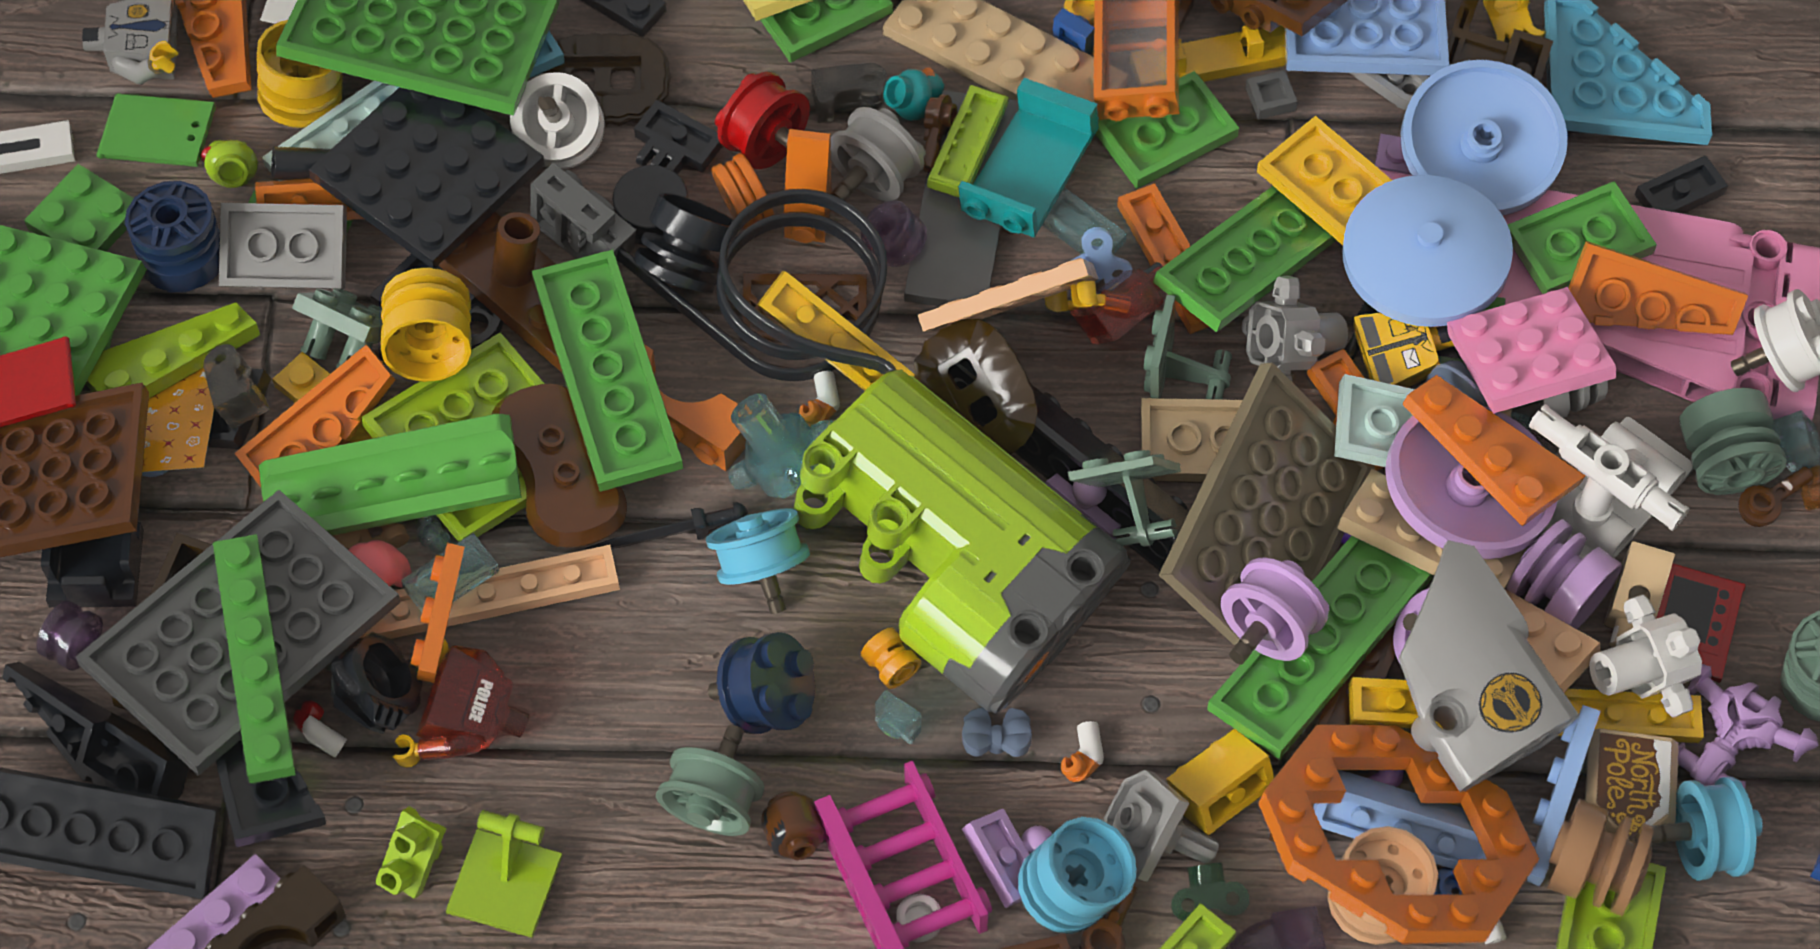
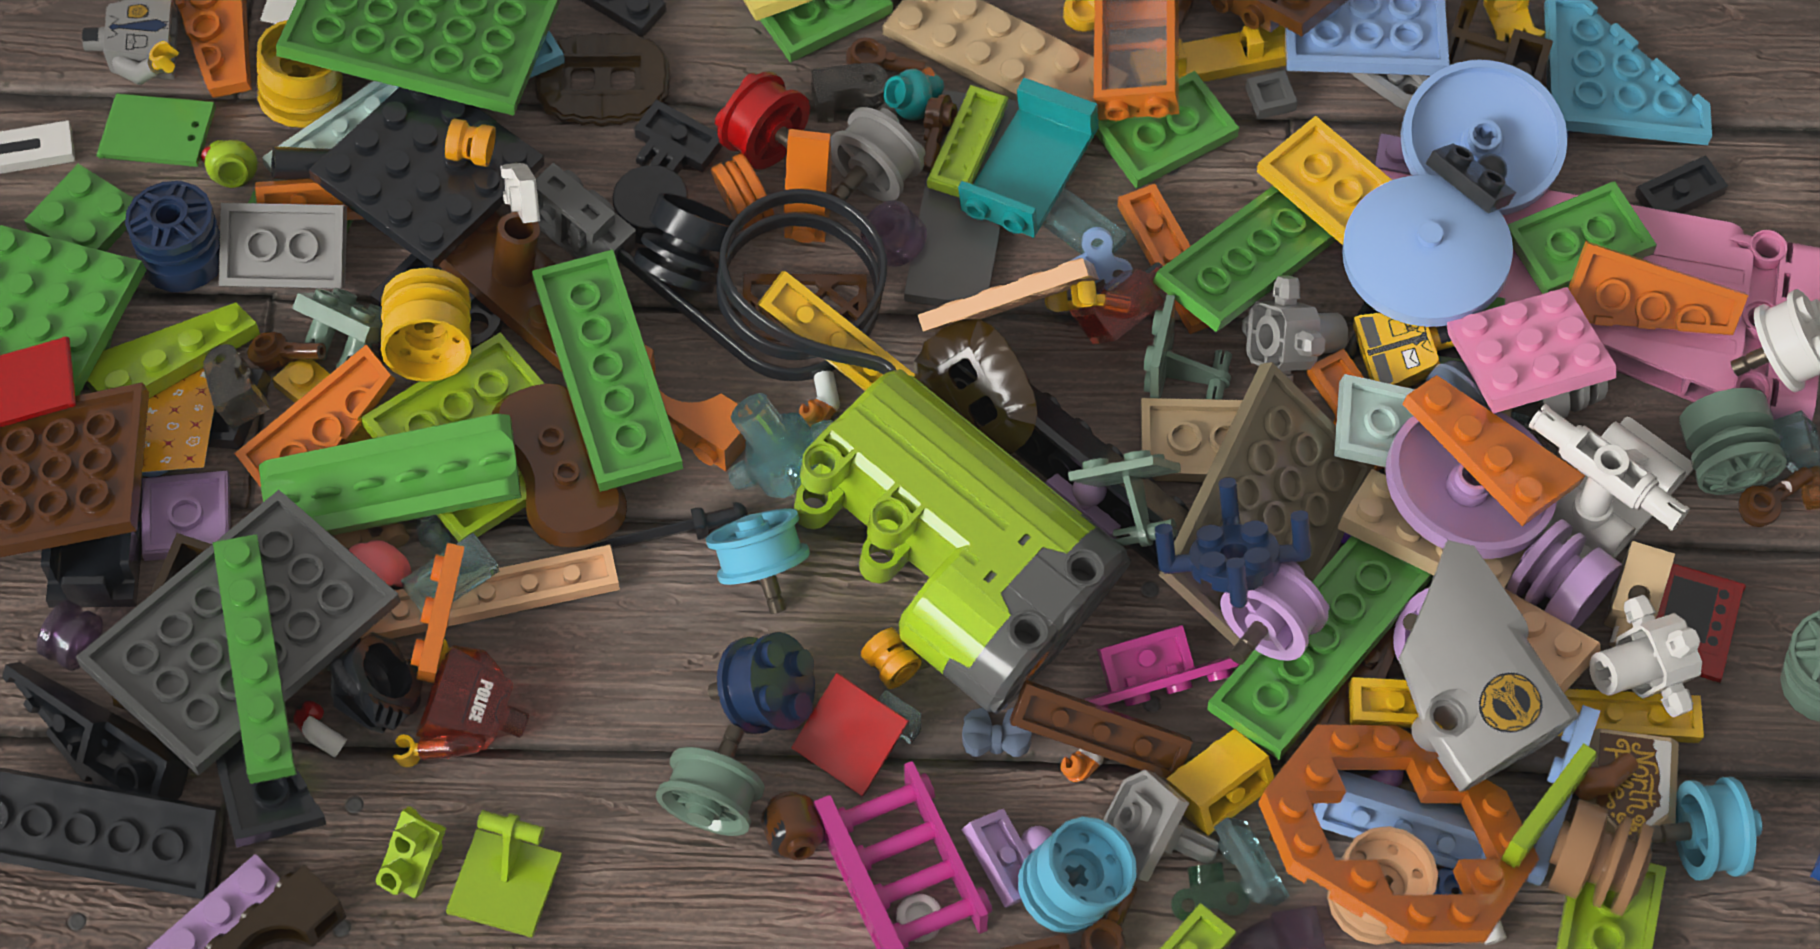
(185, 505): none -> lavender tile
(273, 351): none -> reddish brown plate
(470, 142): none -> light orange wheel
(521, 191): none -> white hinge
(559, 119): white wheel -> none
(850, 734): none -> red piece
(870, 51): none -> reddish brown plate
(1074, 31): blue plate -> none
(1099, 730): none -> reddish brown plate
(1153, 663): none -> dark pink bracket
(1243, 849): none -> clear light blue plate
(1250, 541): none -> dark blue plate
(1478, 180): none -> black plate
(1549, 806): none -> lime tile
(1606, 778): none -> dark orange arm
(1741, 722): lavender piece -> none

